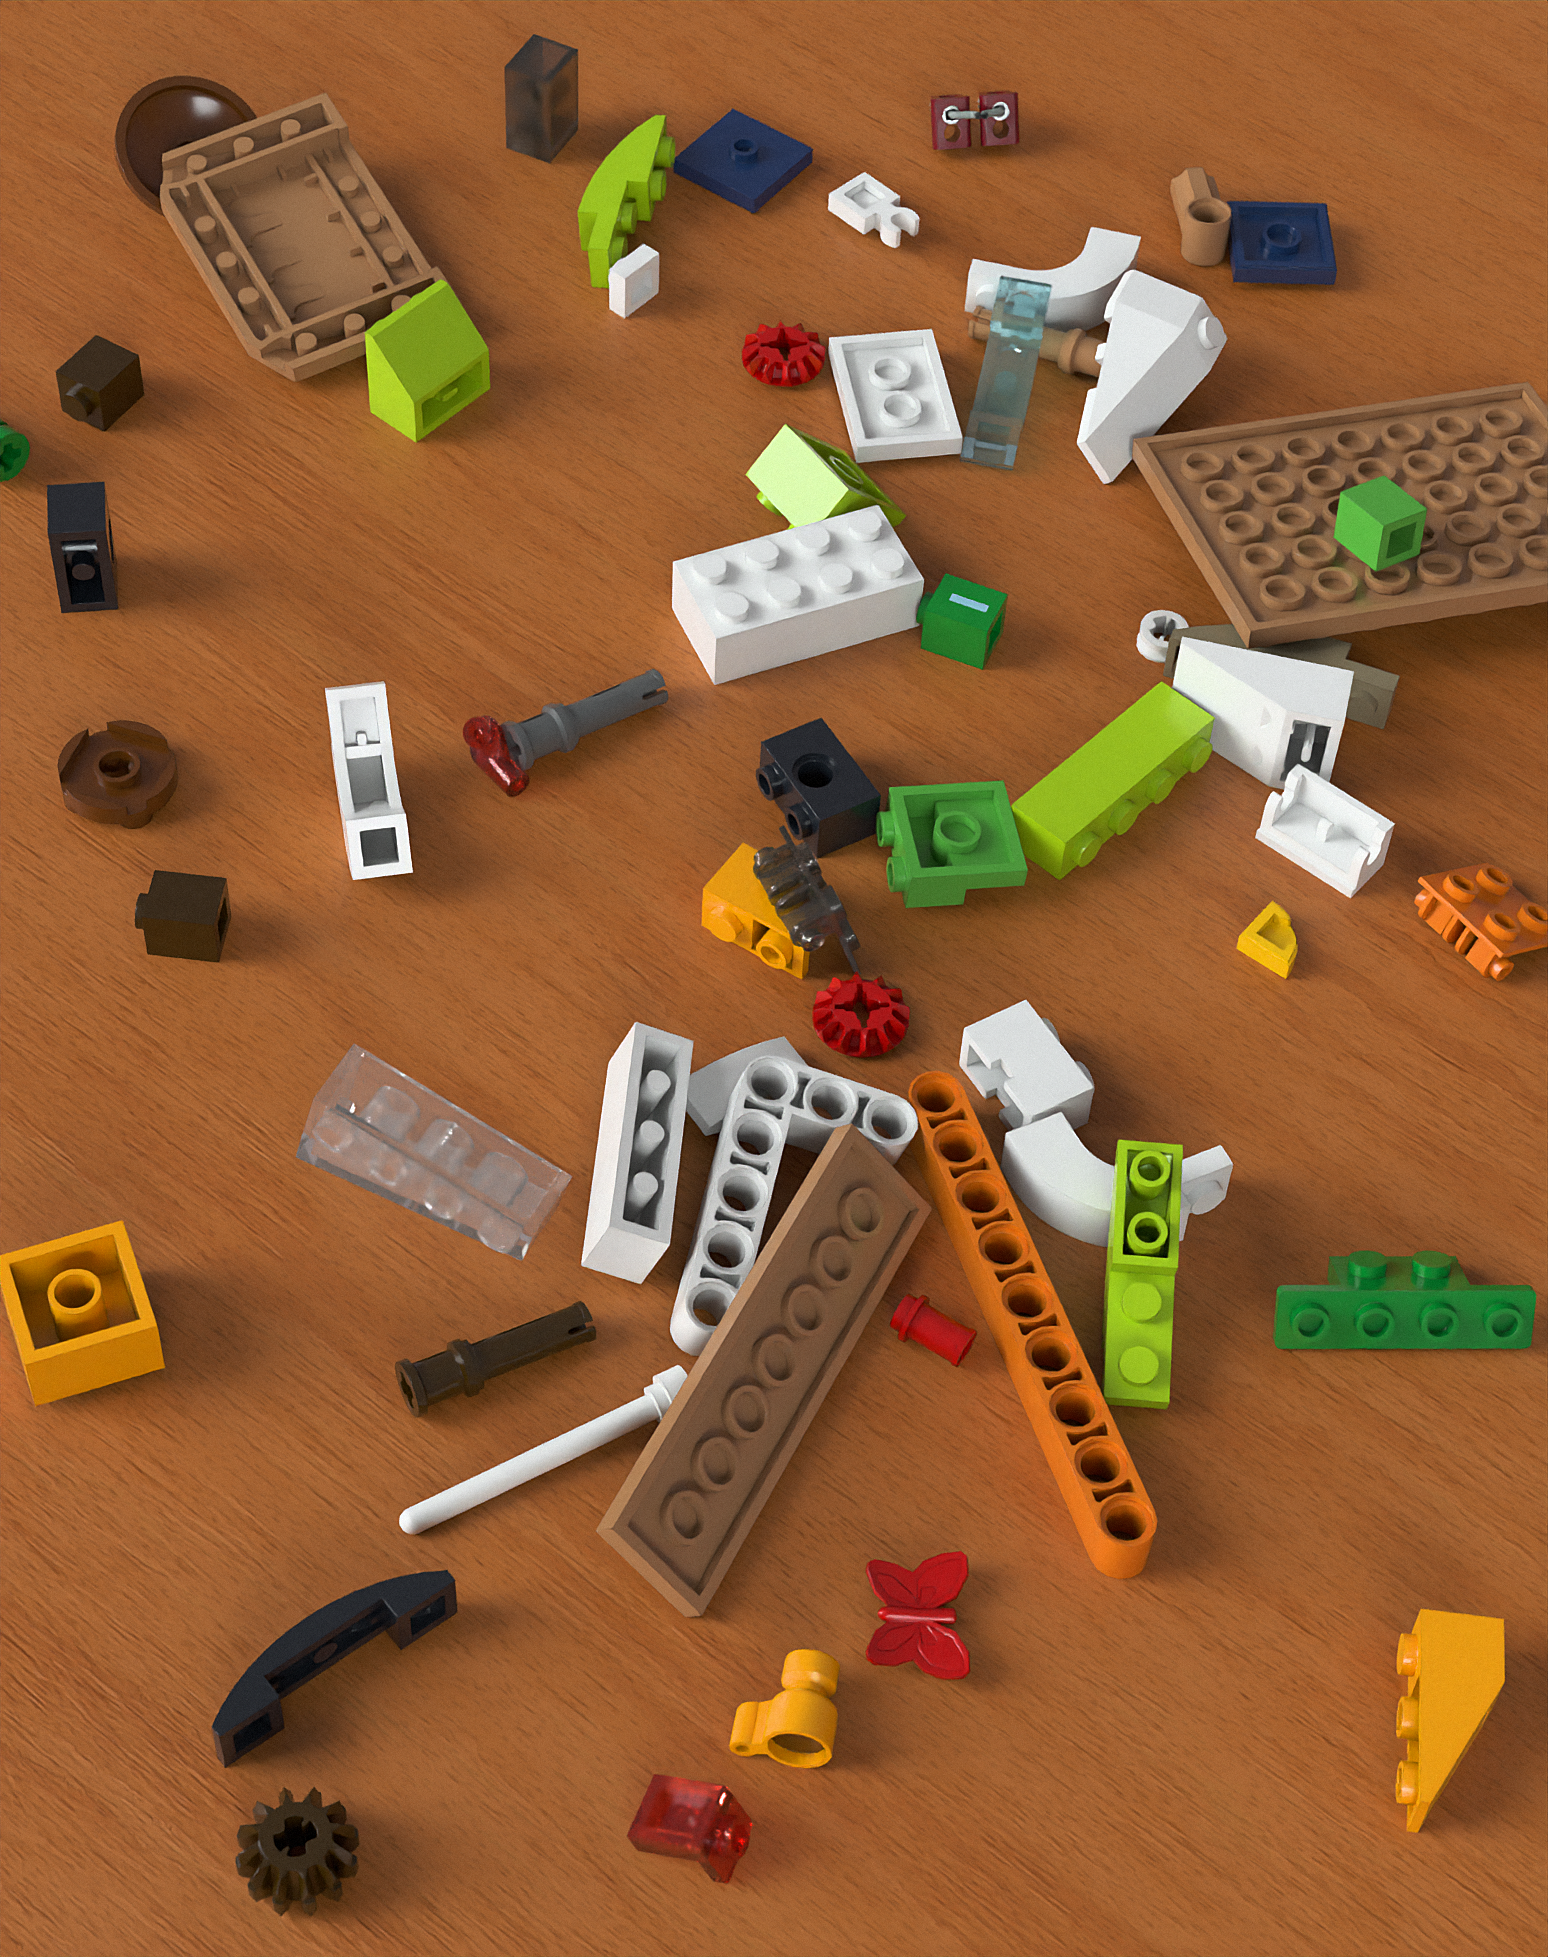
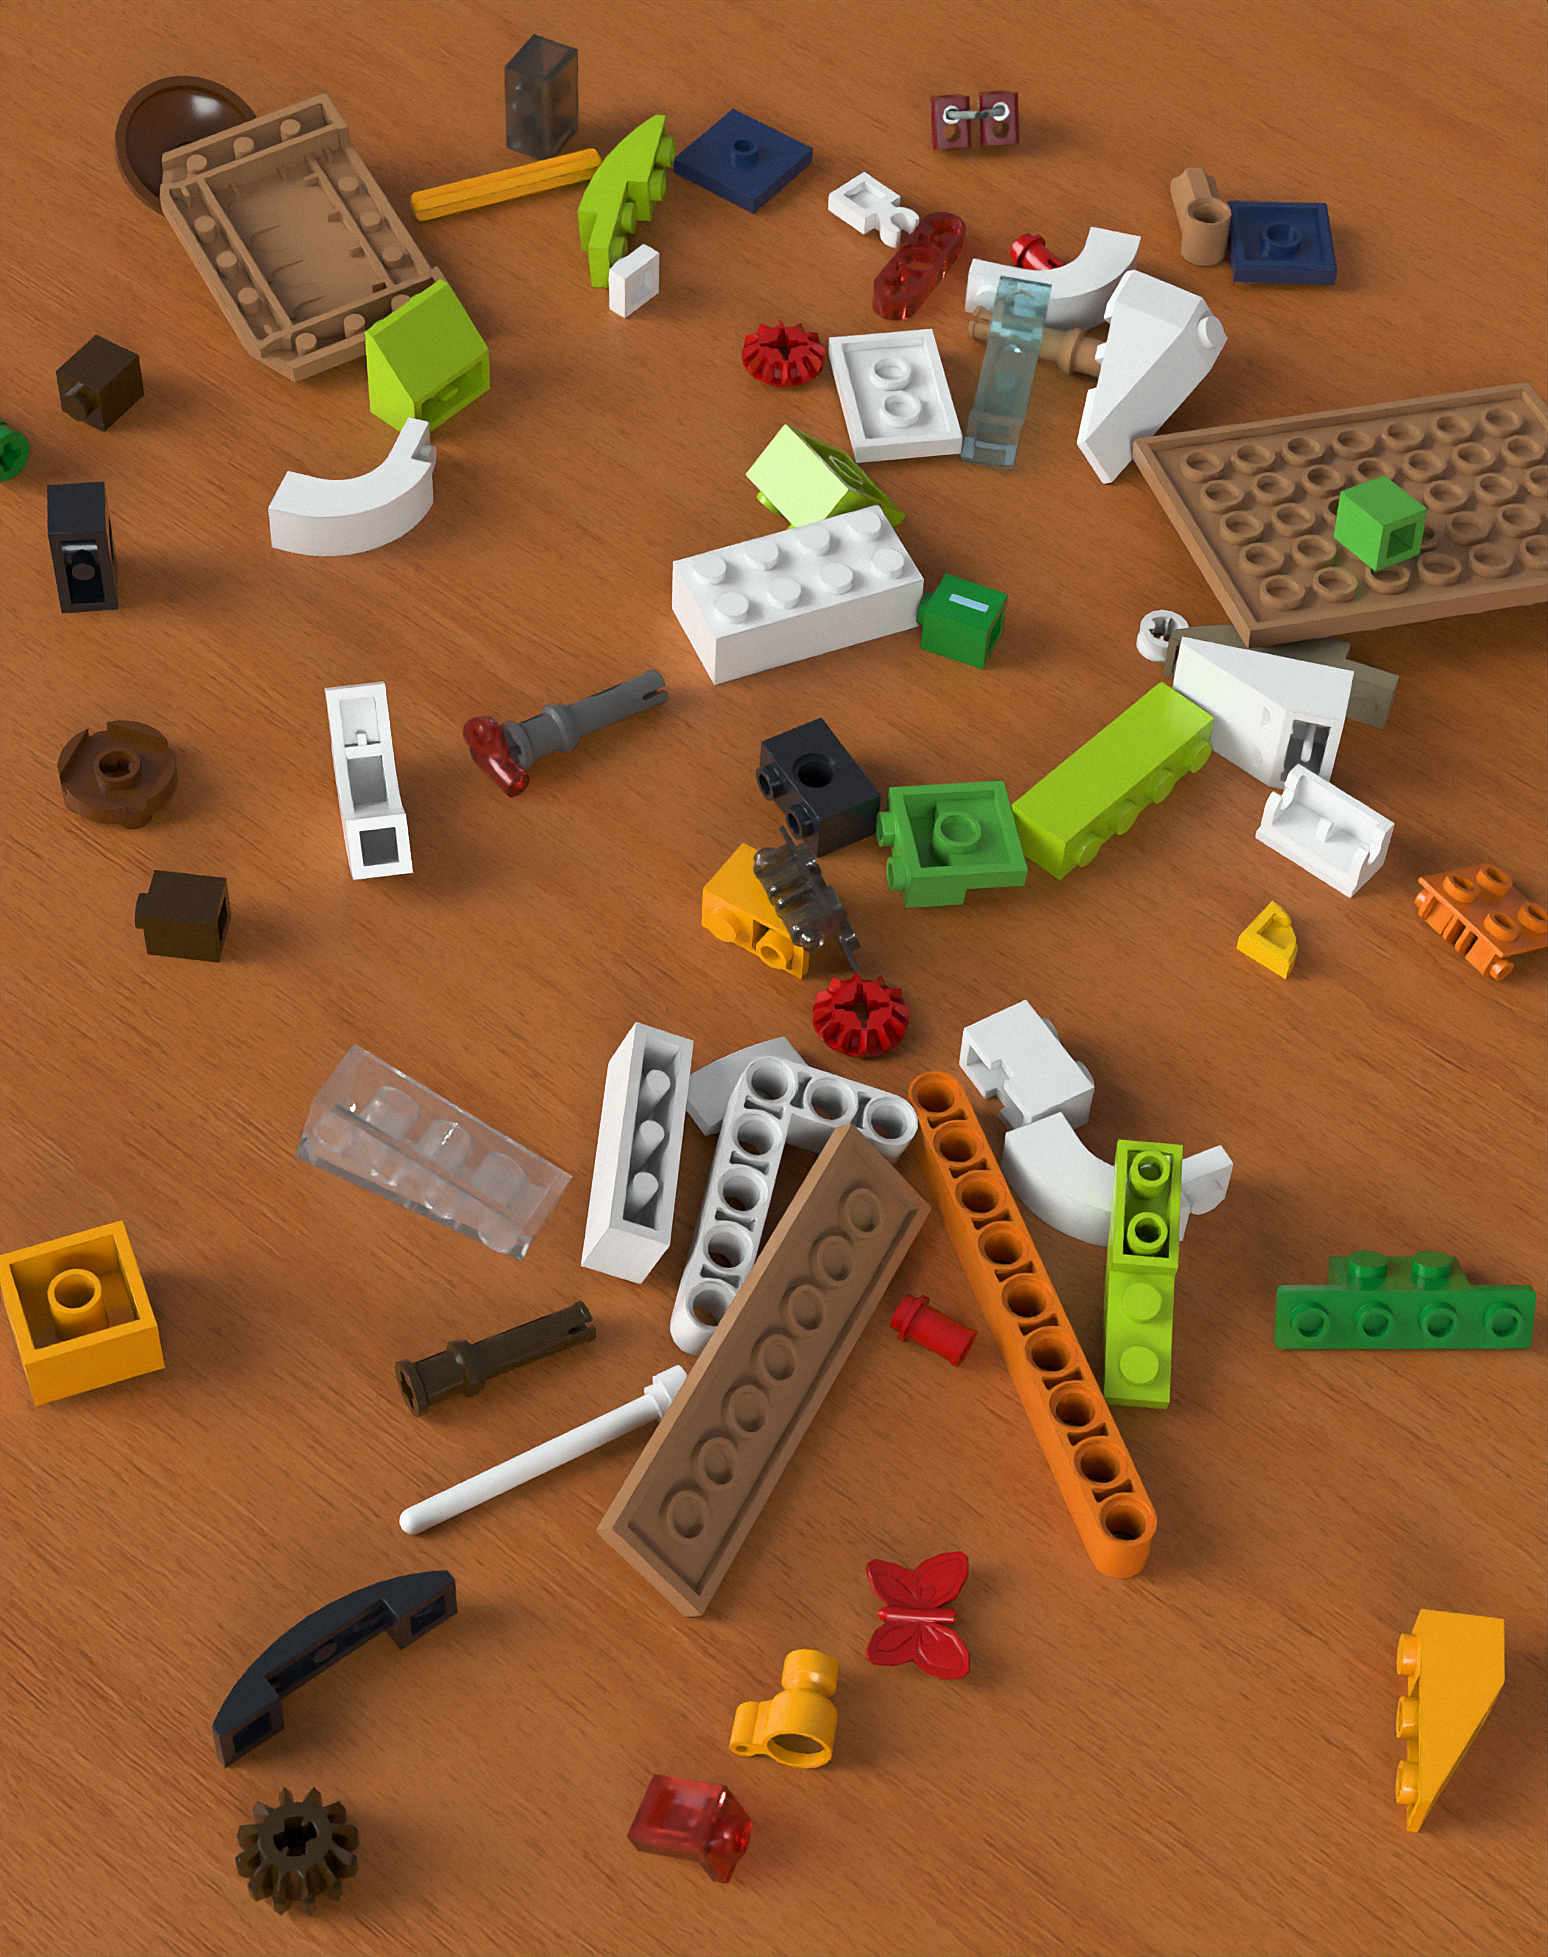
(359, 512): none -> white arch
(504, 185): none -> light orange axle
(918, 284): none -> clear red beam
(1031, 254): none -> red pin

